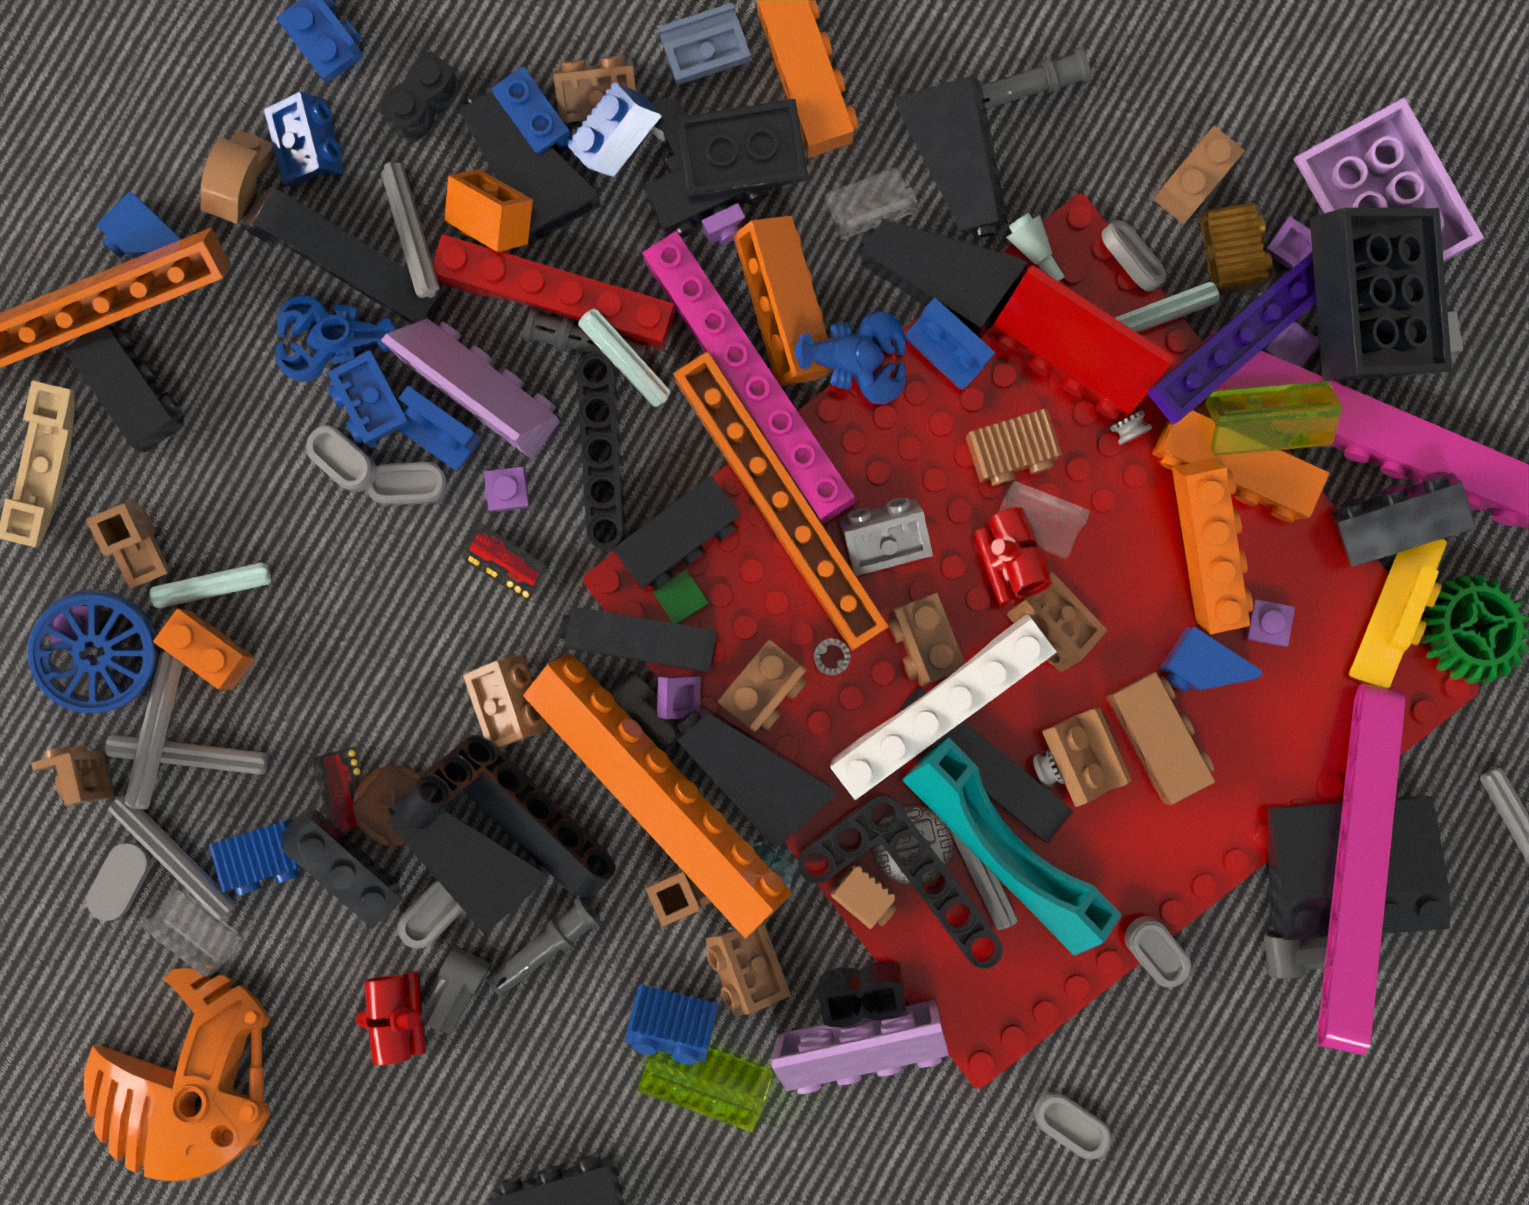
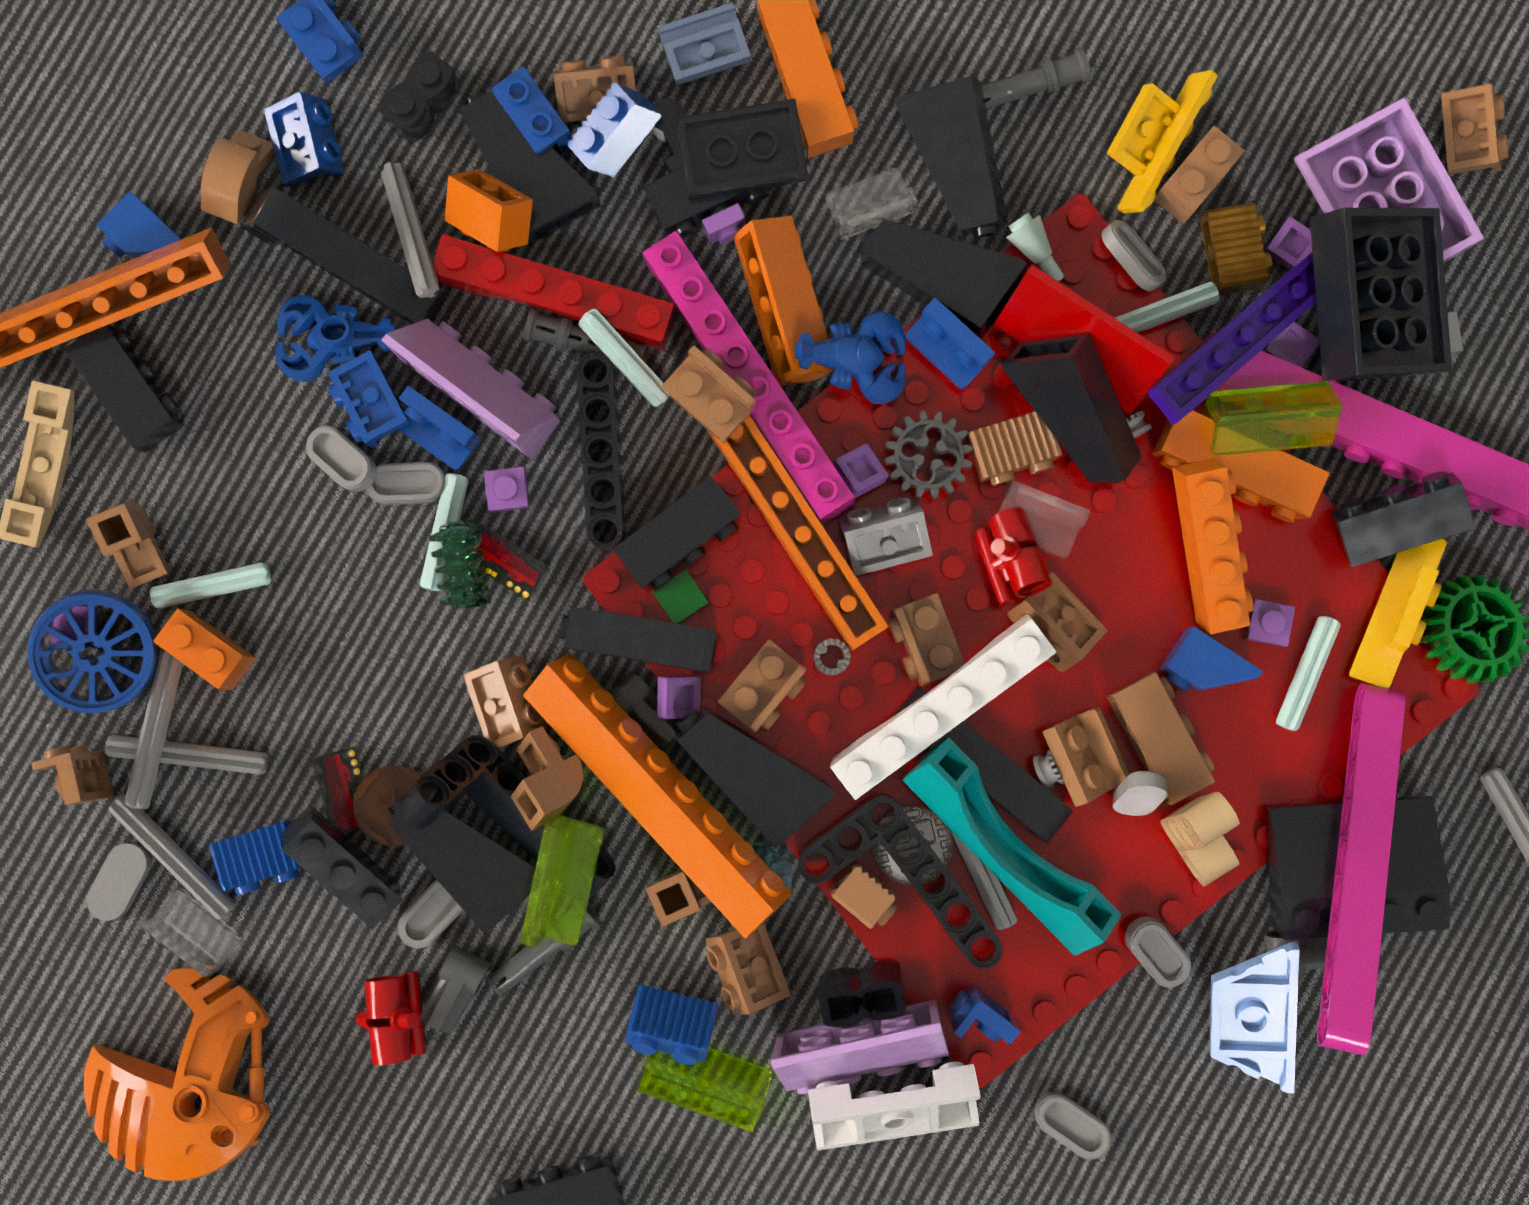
(448, 510): none -> light aqua axle
(461, 564): none -> clear green piece
(551, 782): none -> medium nougat brick
(562, 881): none -> clear neon green panel
(710, 393): none -> medium nougat bracket
(861, 470): none -> medium lavender plate
(882, 1116): none -> white piece
(916, 436): none -> dark grey gear
(991, 1017): none -> blue bracket
(1076, 403): none -> black slope
(1140, 793): none -> light grey tile
(1154, 134): none -> yellow bracket
(1199, 838): none -> tan beam
(1257, 1015): none -> wing
(1308, 673): none -> light aqua axle
(1472, 129): none -> medium nougat bracket

